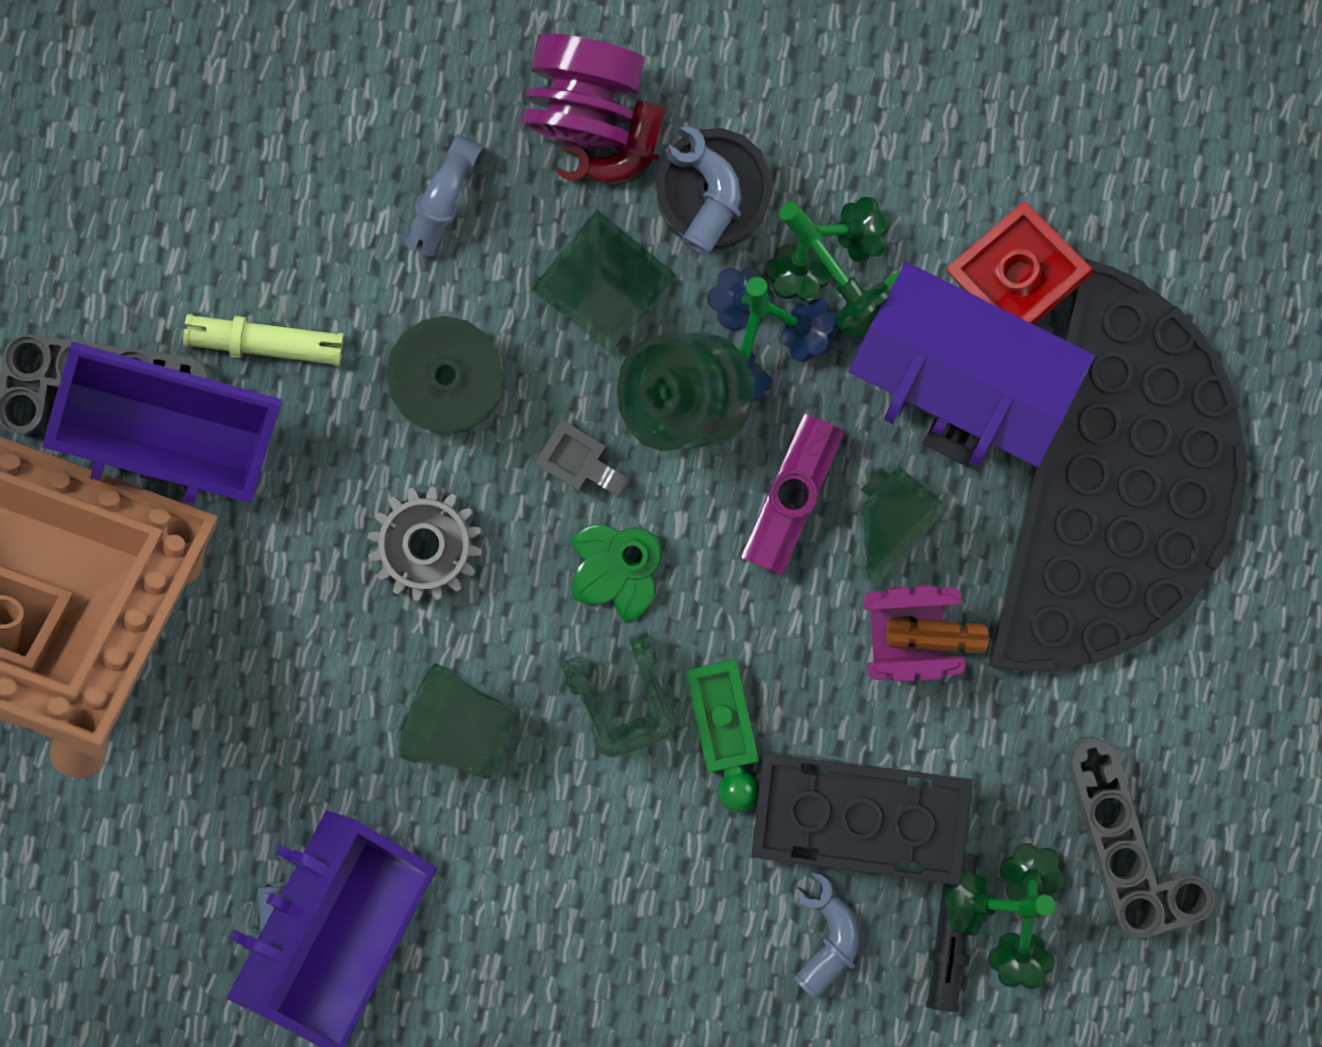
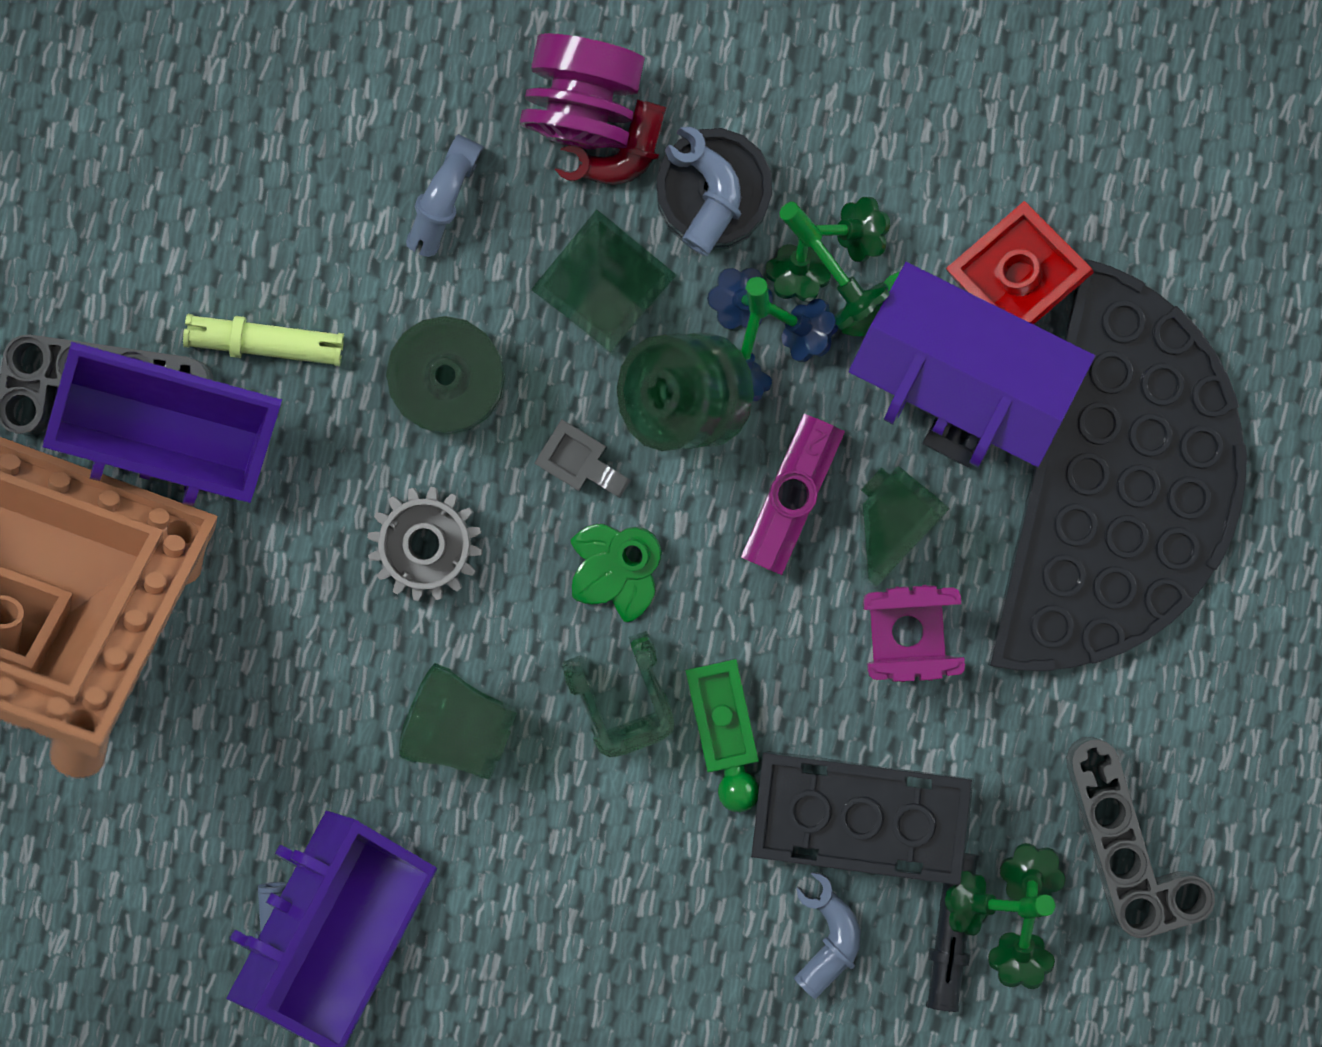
(937, 635): dark orange axle -> none

